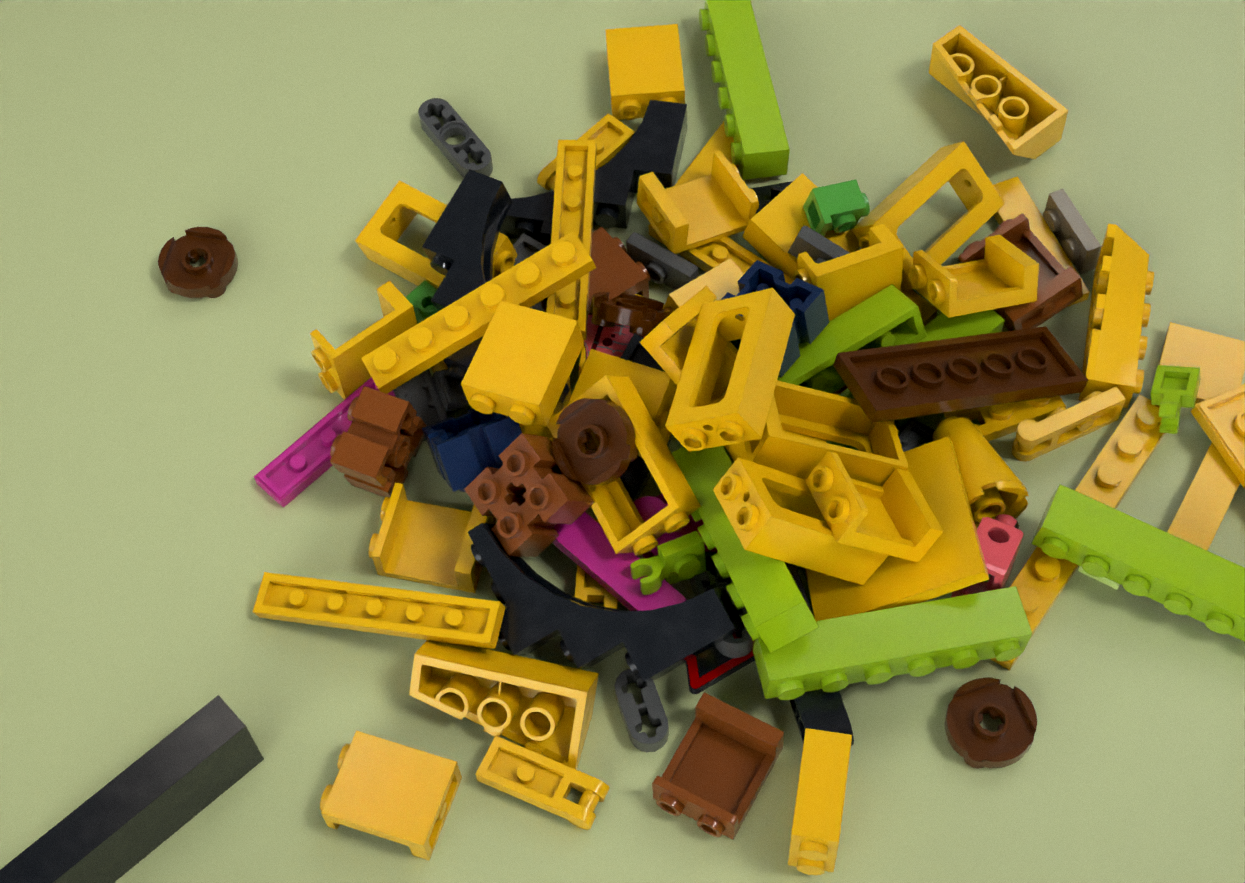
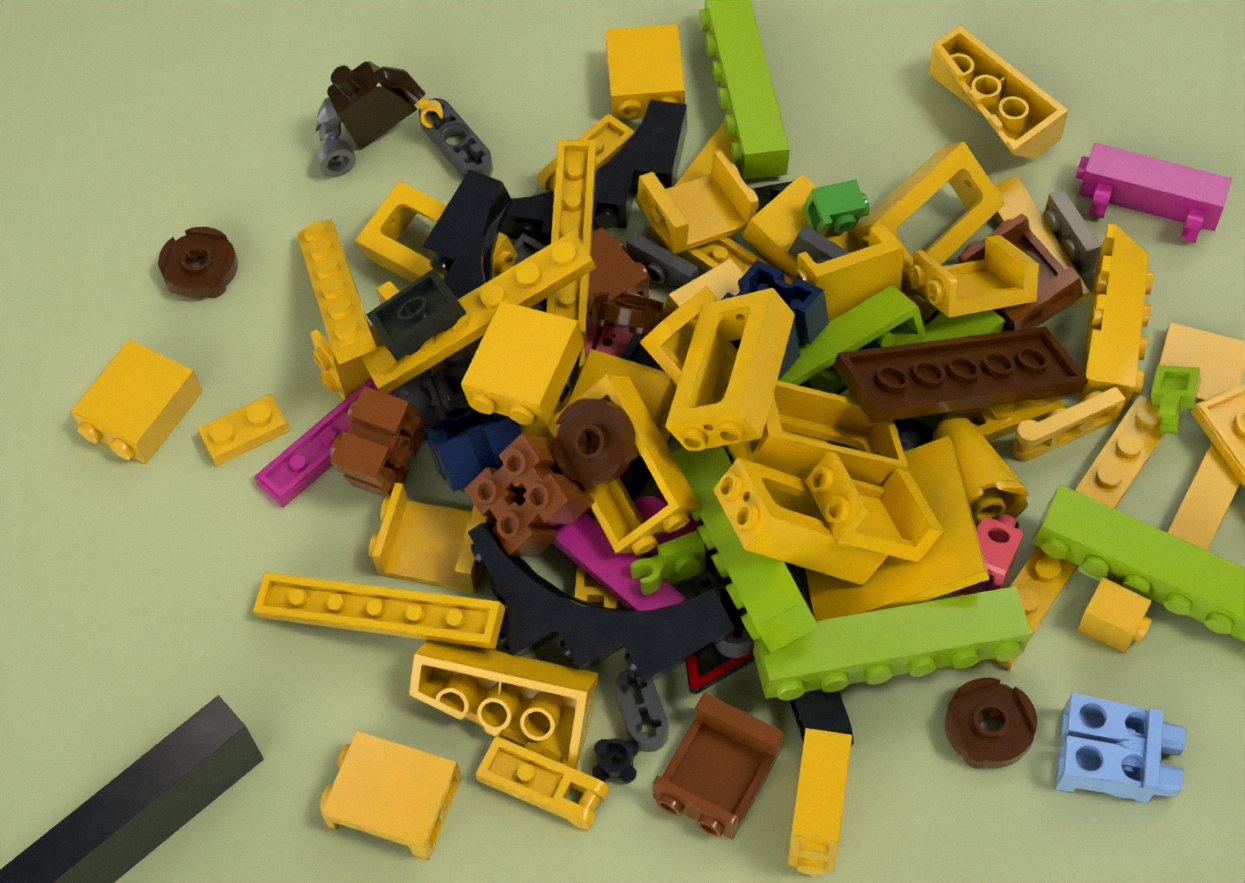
(136, 402): none -> yellow brick
(243, 430): none -> yellow plate
(336, 291): none -> yellow plate
(368, 104): none -> dark brown torso
(416, 314): none -> pearl dark grey plate
(615, 748): none -> black plate
(1116, 616): none -> yellow brick
(1117, 749): none -> light blue hips
(1153, 188): none -> dark pink brick

